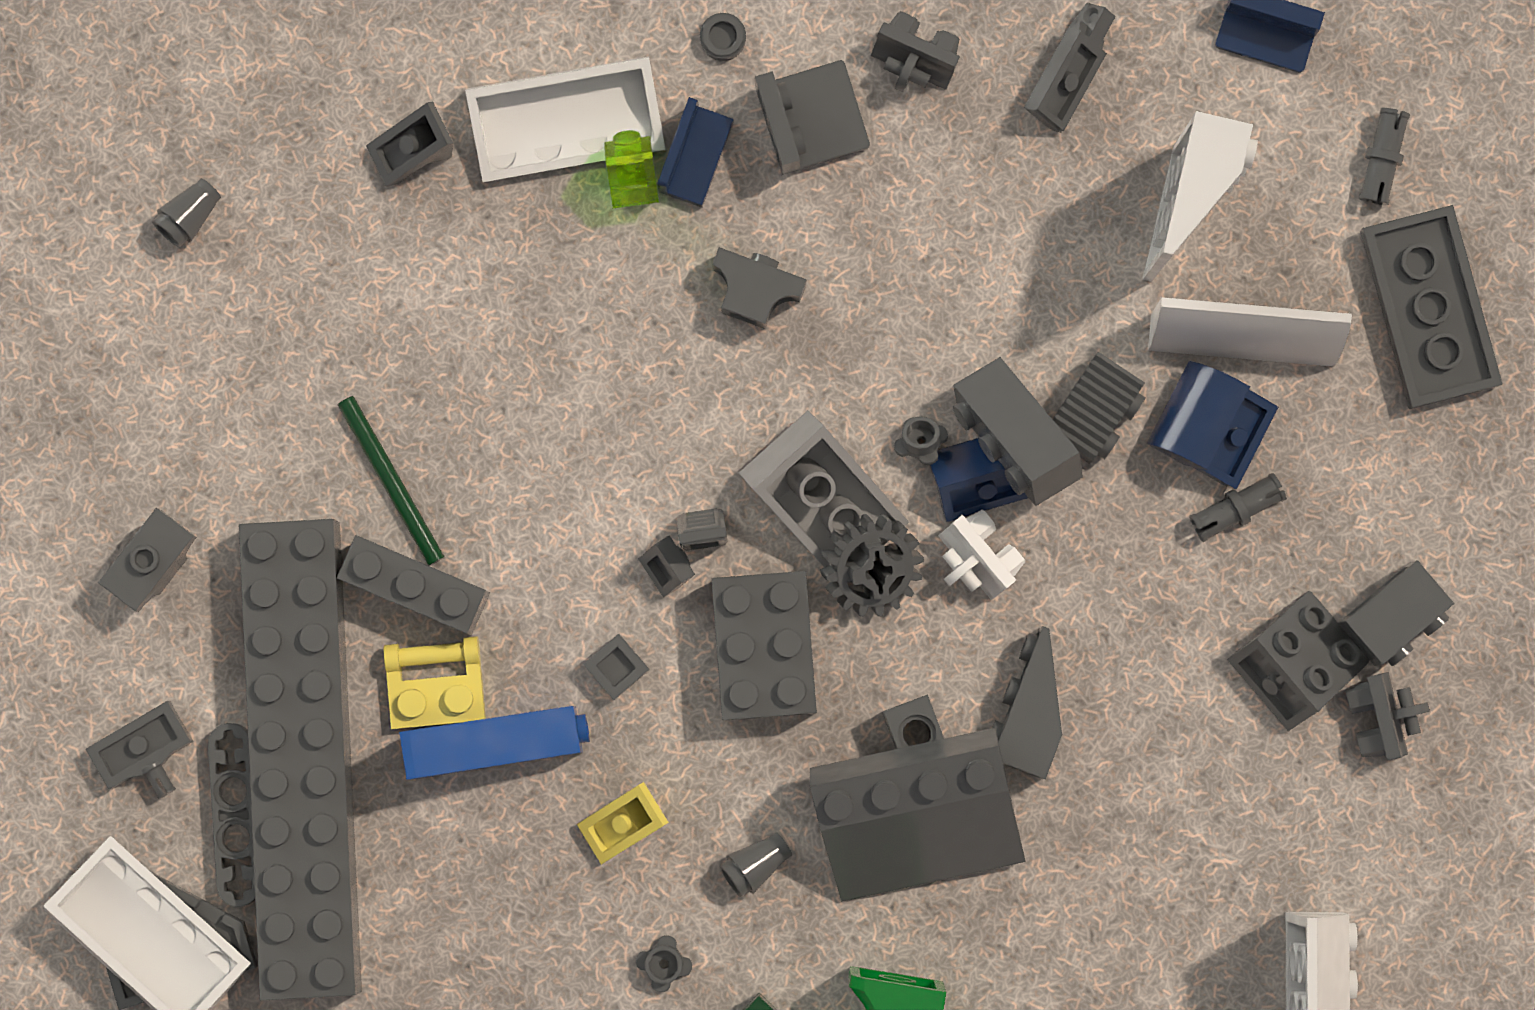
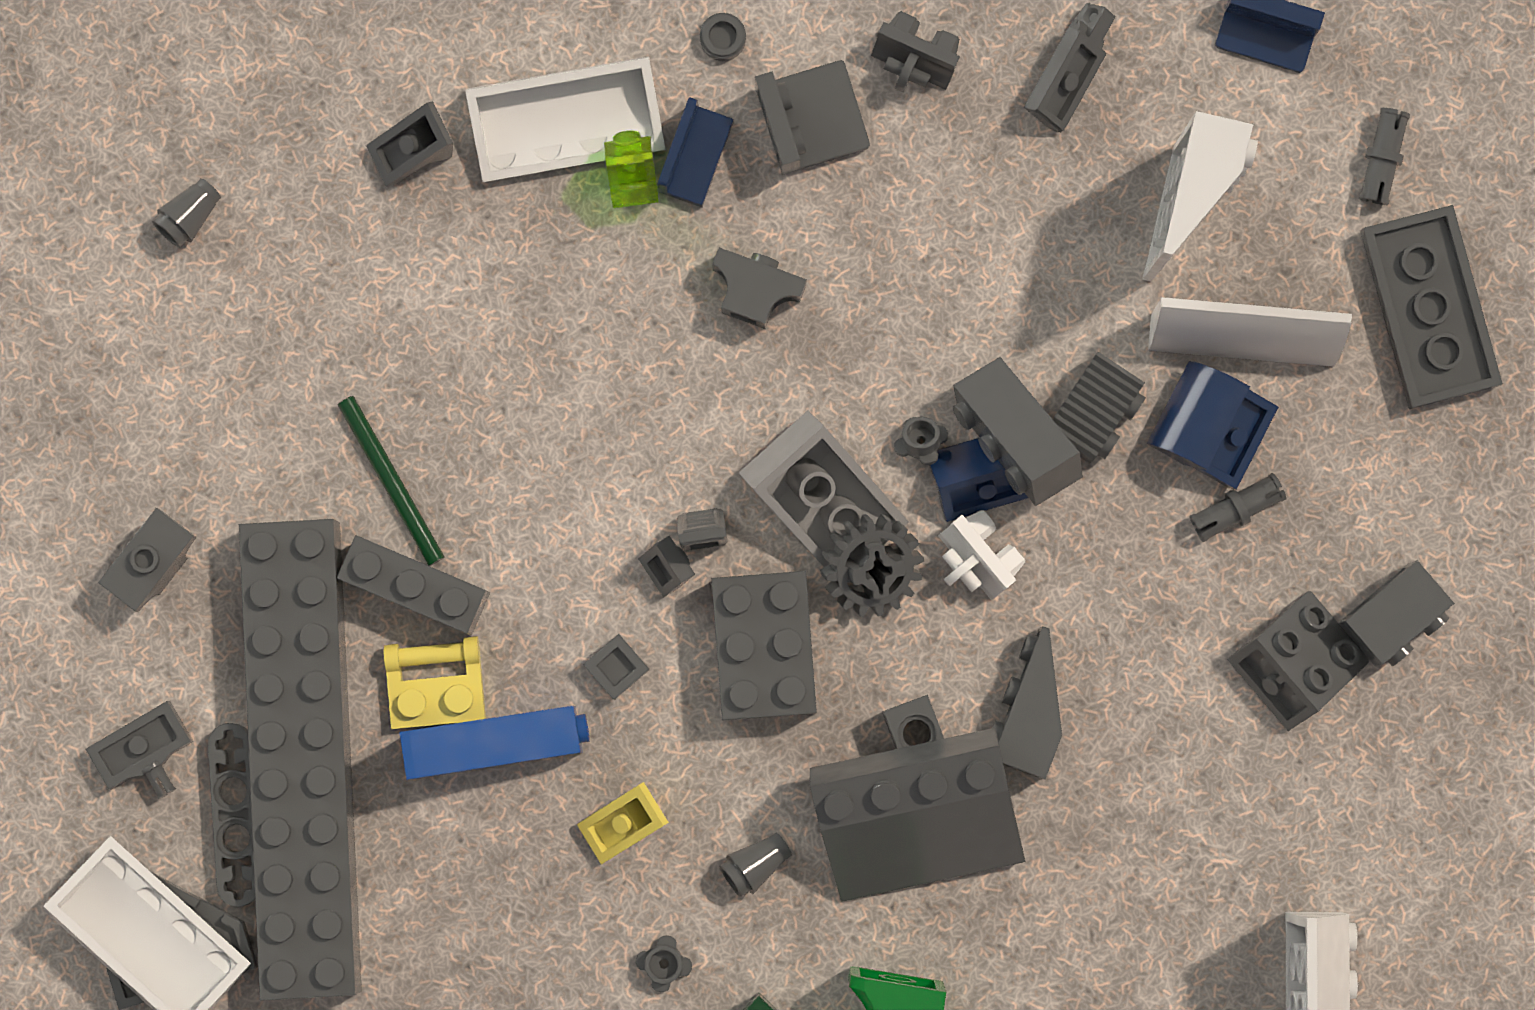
(1389, 737): dark grey hips -> none

